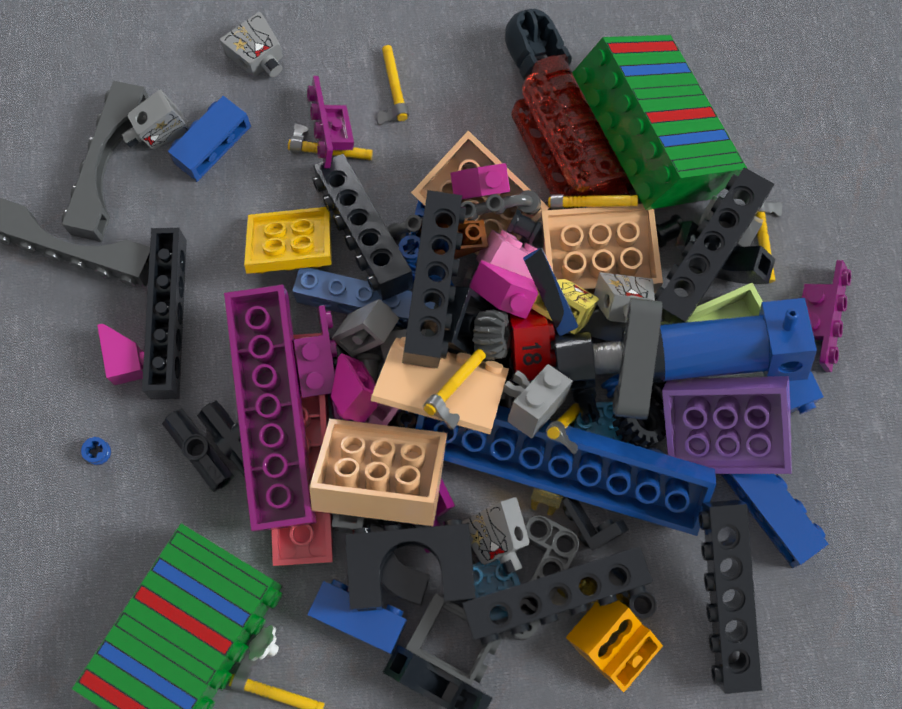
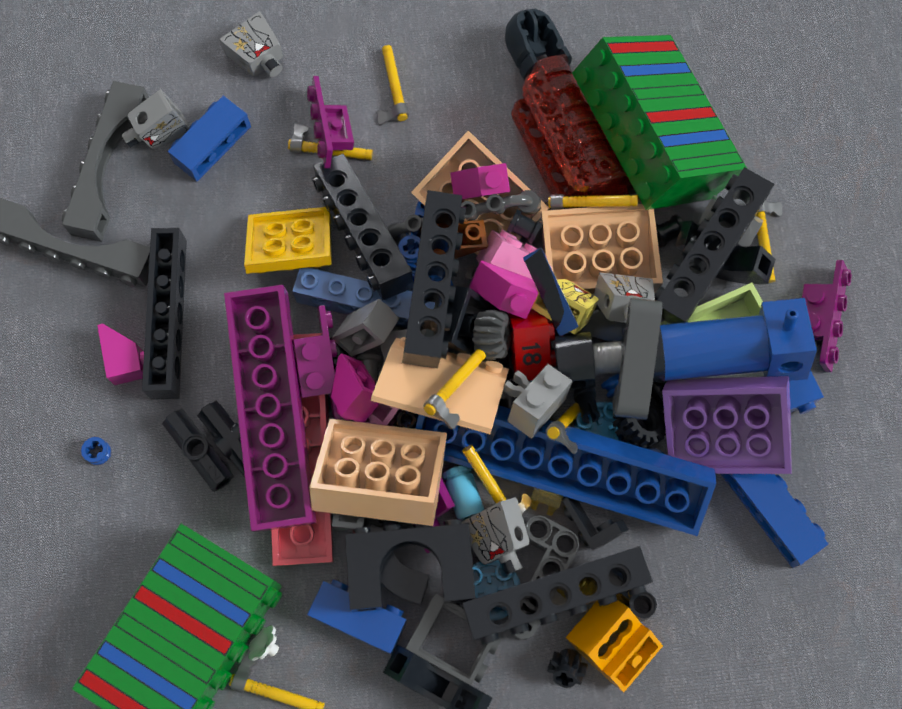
(463, 492): none -> medium azure piece
(488, 481): none -> yellow piece
(567, 668): none -> black gear
(745, 672): black brick -> none

